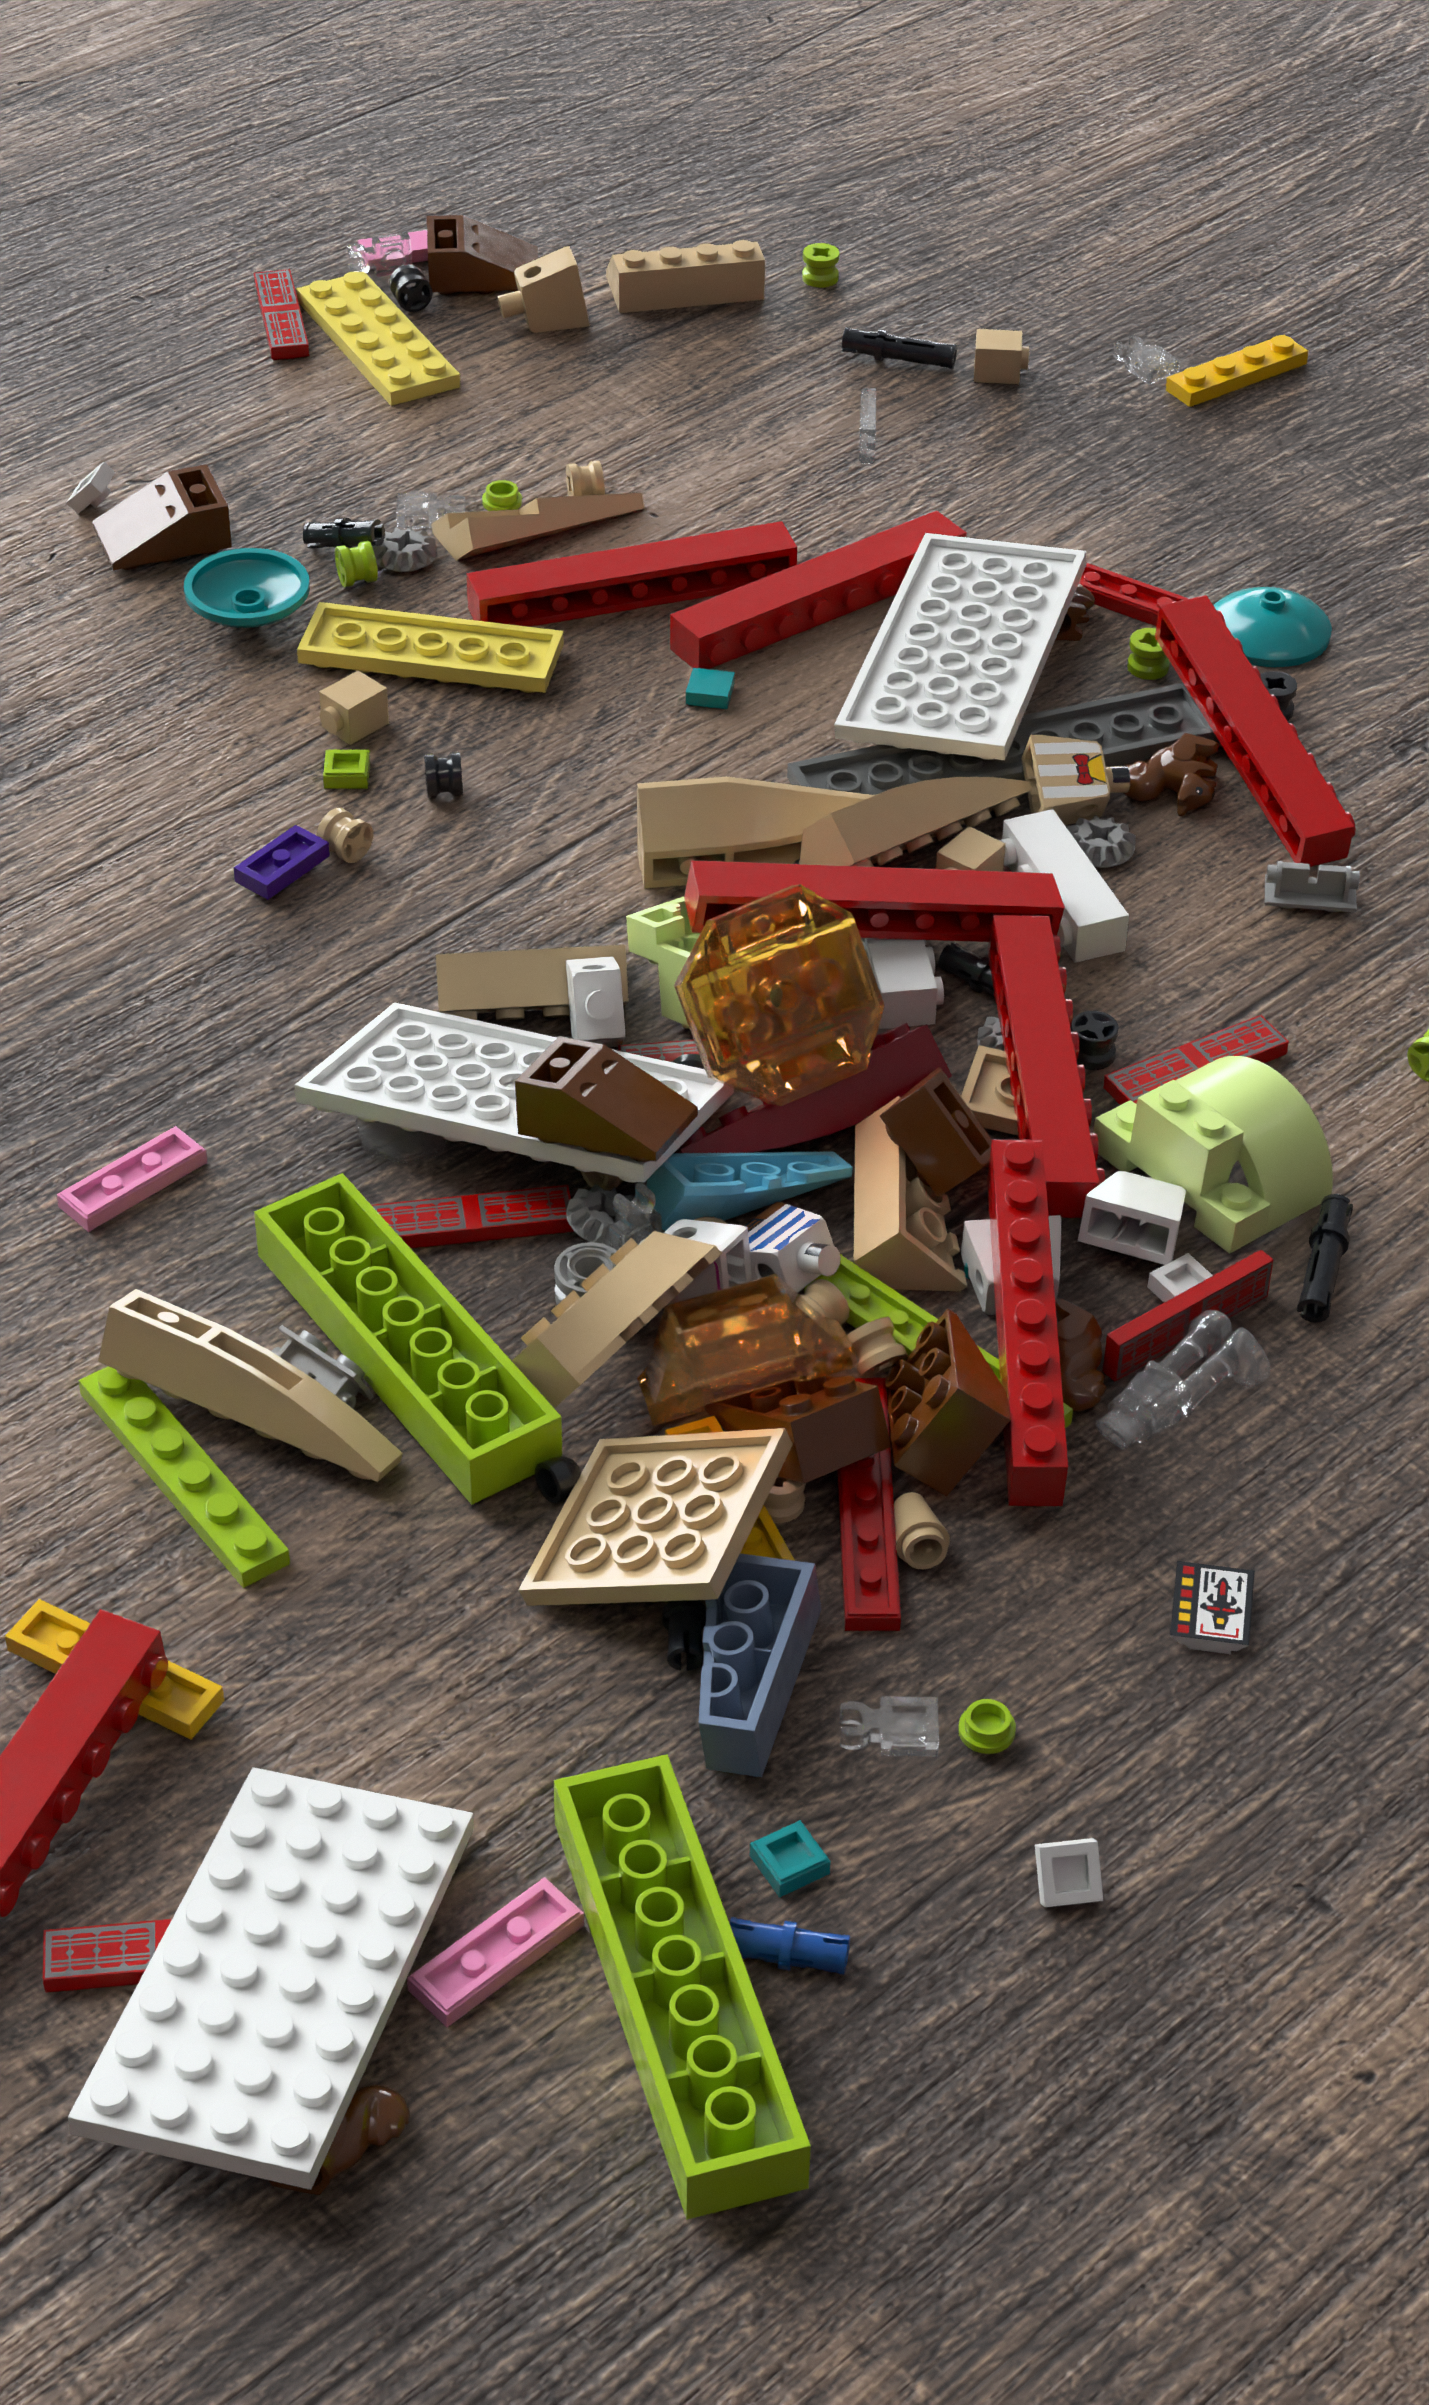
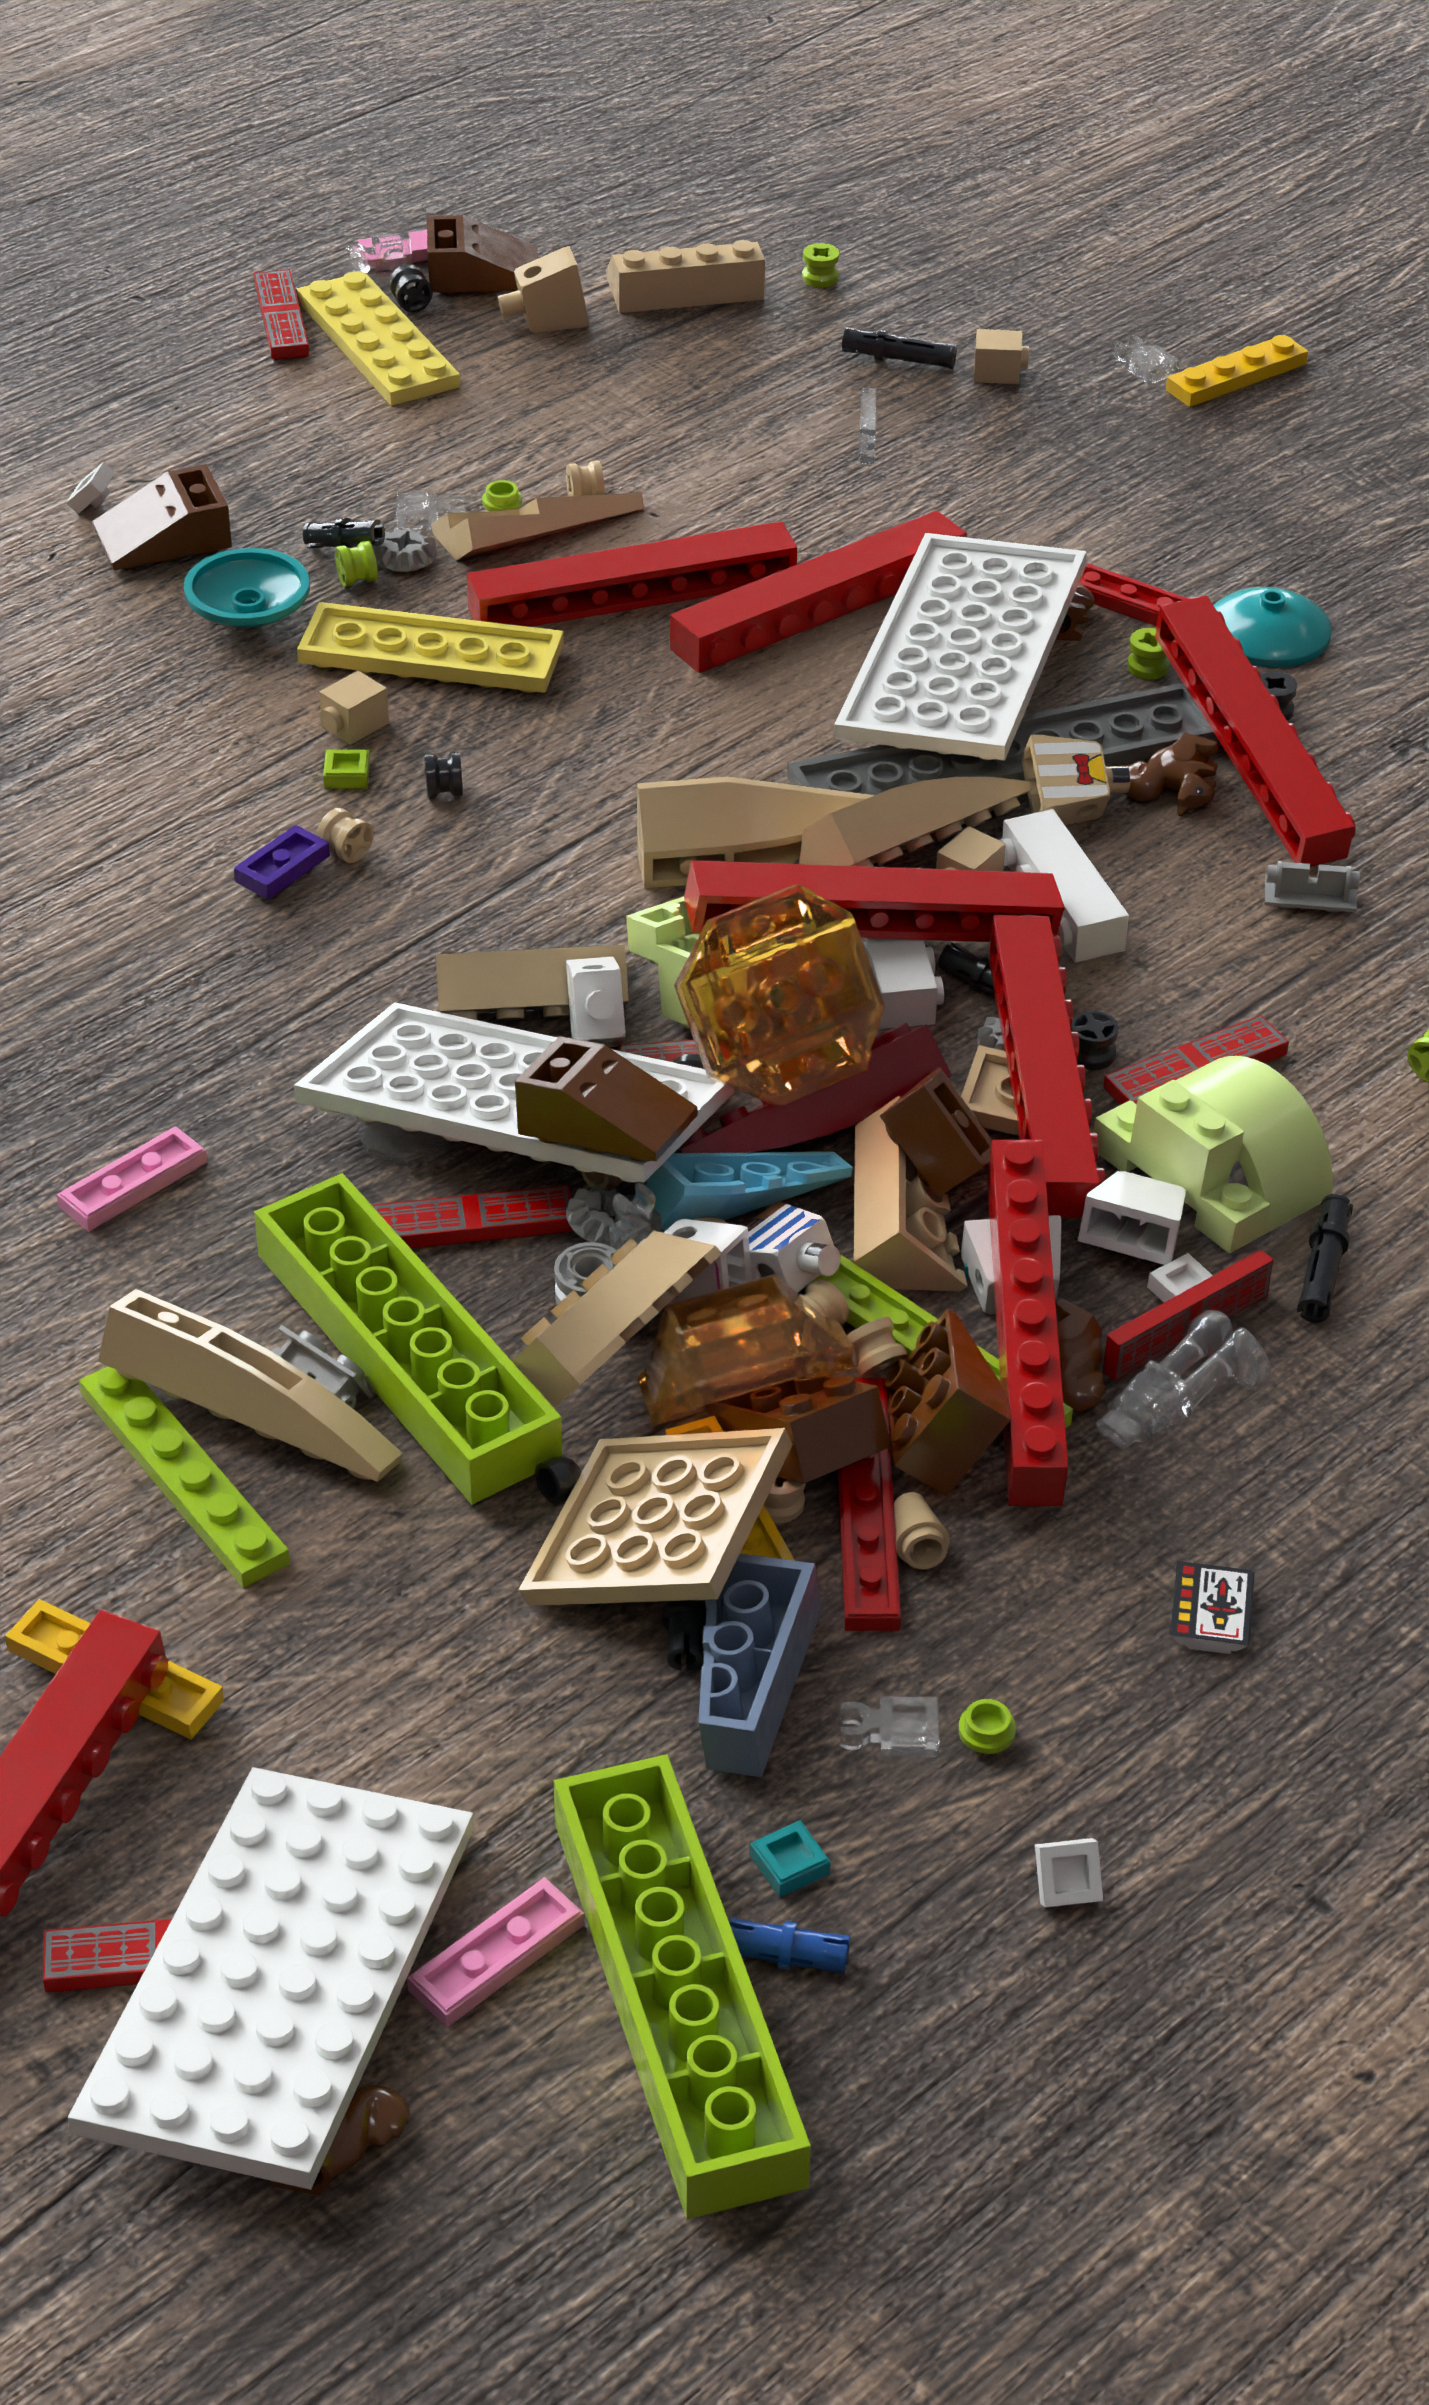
(710, 688): teal tile -> none
(1101, 853): light grey gear -> none

